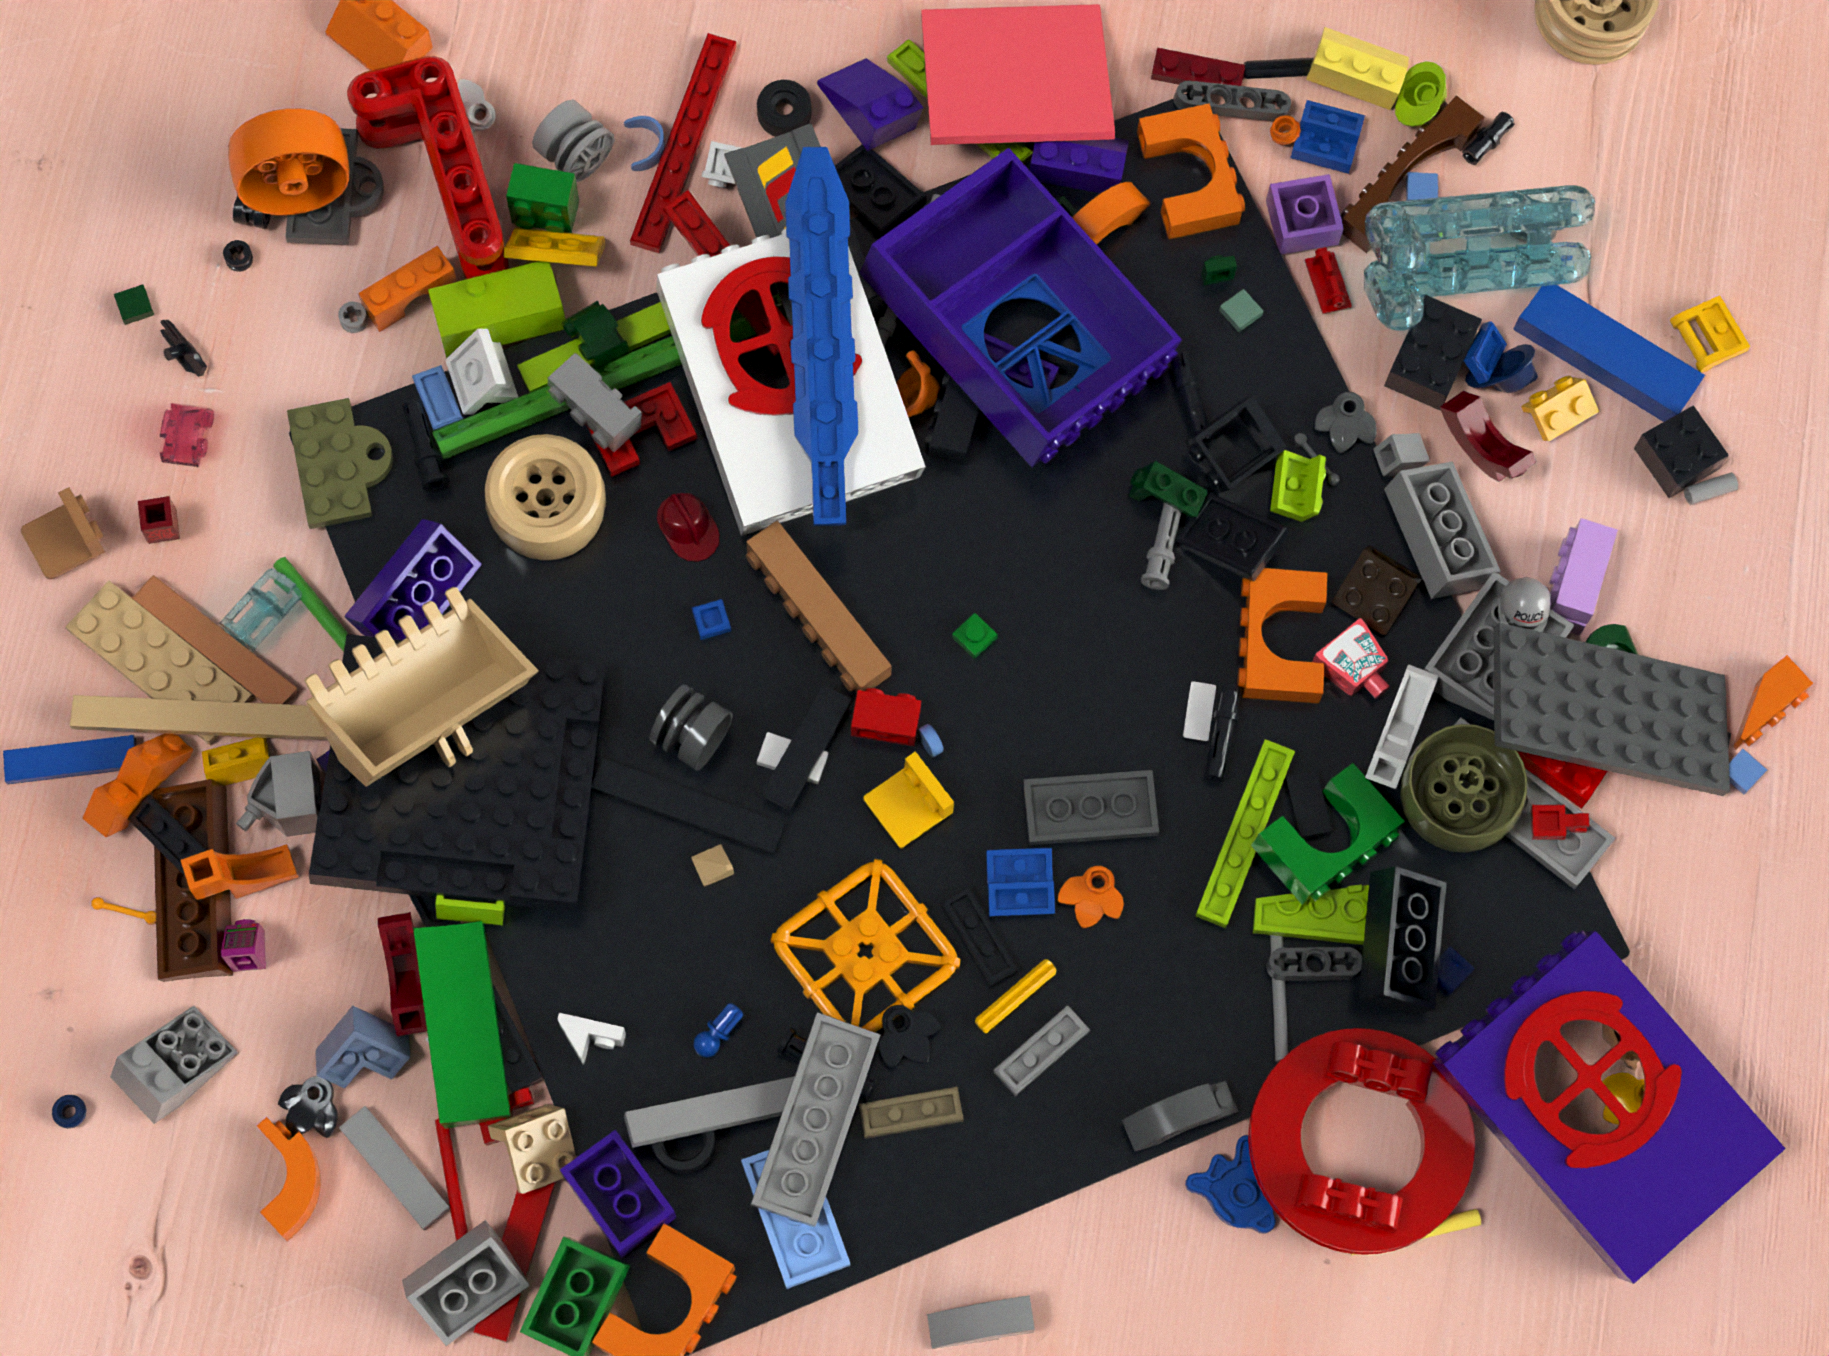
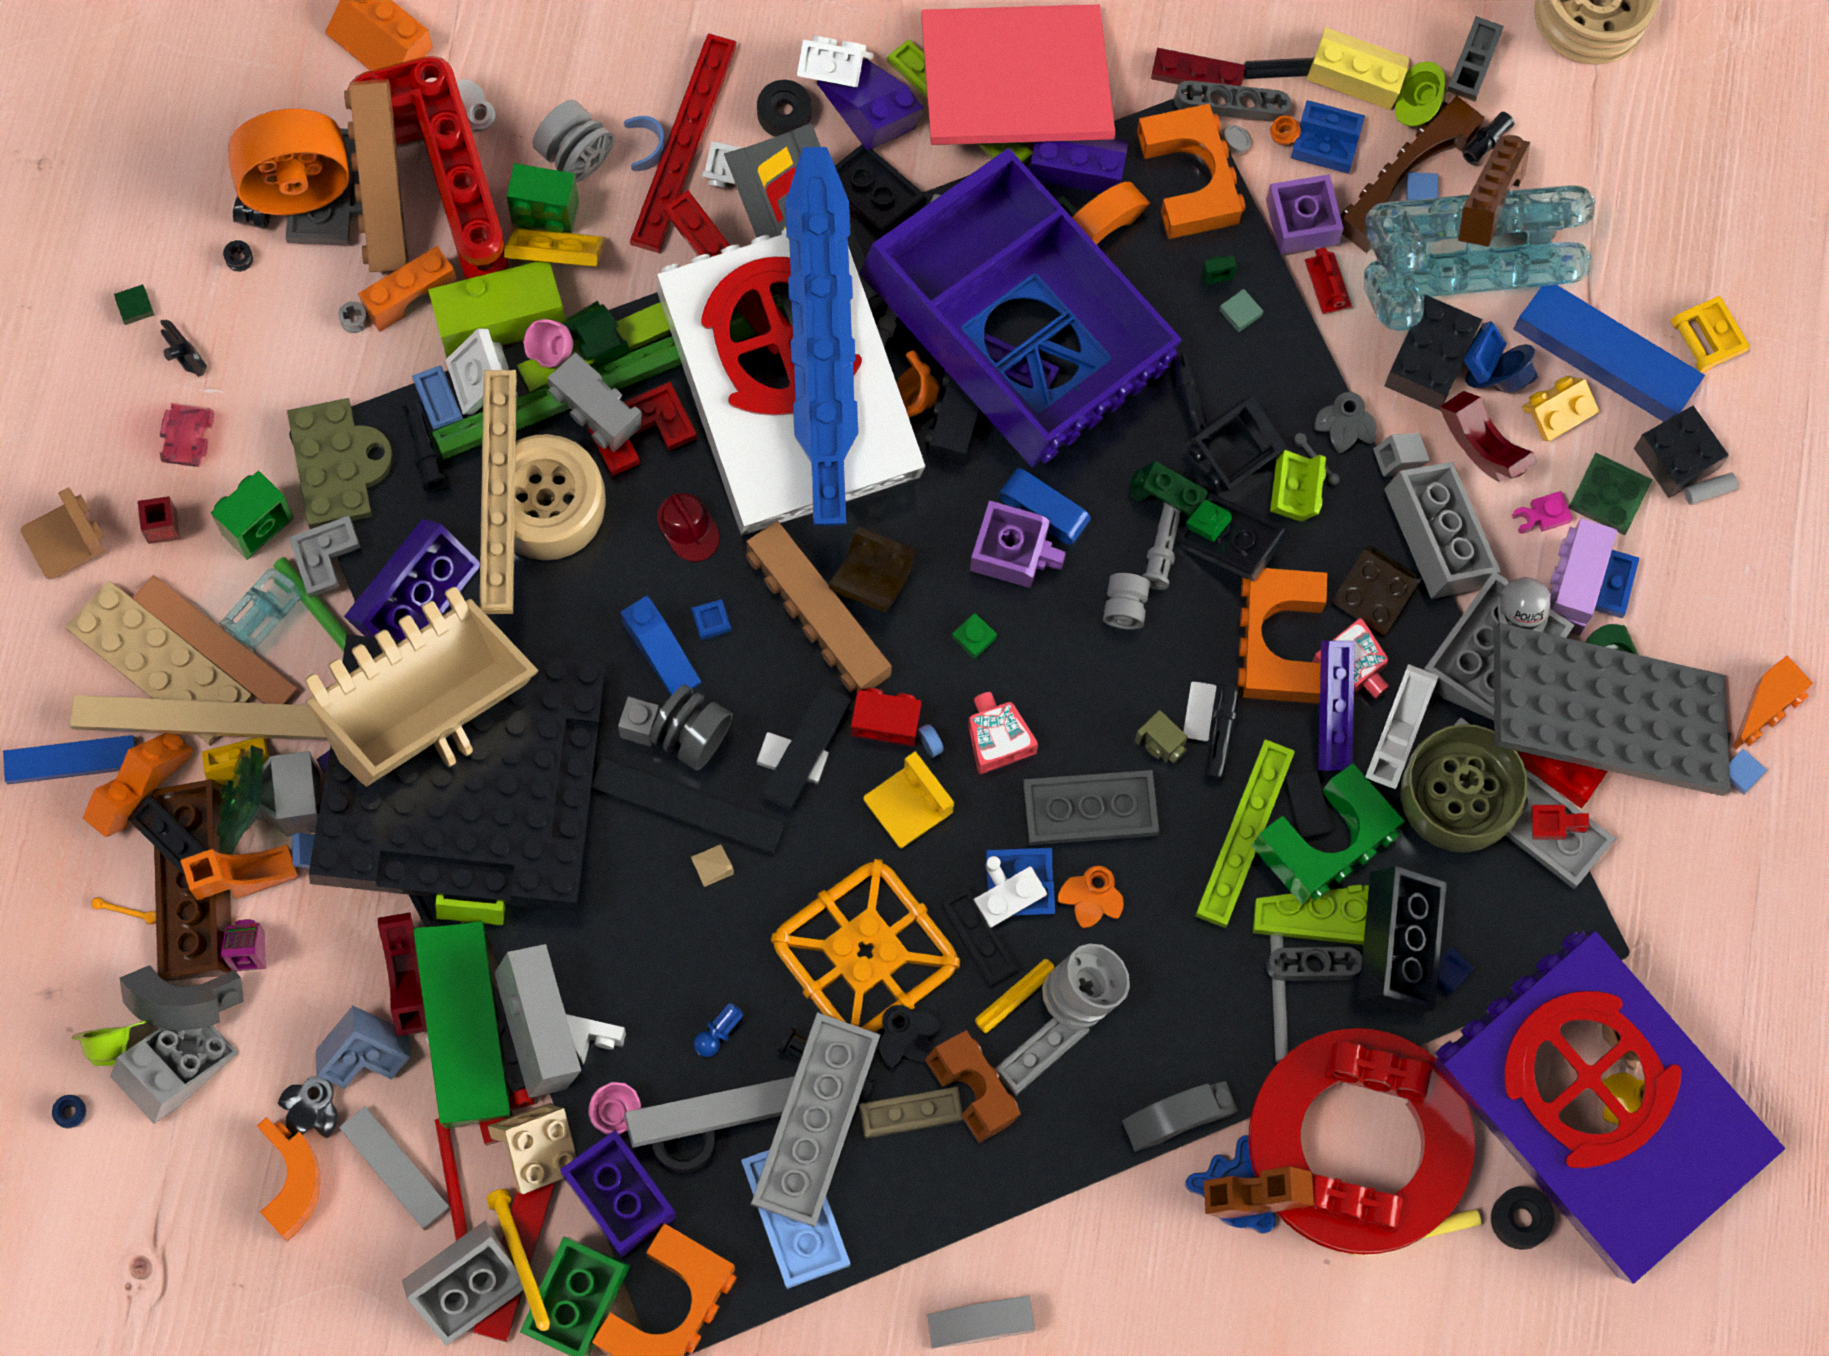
(105, 1044): none -> lime piece
(179, 1006): none -> dark grey arch
(240, 799): none -> clear green plate
(252, 514): none -> green brick
(302, 849): none -> medium blue tile
(316, 548): none -> light grey plate
(378, 175): none -> medium nougat brick
(498, 492): none -> tan tile
(499, 1201): none -> yellow bar
(537, 1021): none -> light grey brick
(548, 343): none -> bright pink hair
(609, 1106): none -> bright pink hair
(638, 720): none -> light grey brick
(658, 645): none -> blue slope
(827, 62): none -> white bracket
(873, 570): none -> dark brown bracket
(963, 1061): none -> dark orange arch
(998, 734): none -> torso
(1009, 894): none -> white plate
(1030, 547): none -> medium lavender hinge
(1035, 496): none -> blue beam
(1086, 986): none -> light grey wheel
(1126, 601): none -> light grey wheel
(1162, 738): none -> olive brick
(1209, 520): none -> green plate
(1236, 139): none -> light grey piece
(1272, 1192): none -> dark orange arch
(1336, 704): none -> dark purple plate
(1475, 59): none -> dark grey arch
(1485, 203): none -> reddish brown arch
(1503, 1217): none -> black tyre
(1546, 511): none -> dark pink plate
(1610, 493): none -> clear green plate
(1617, 584): none -> blue plate

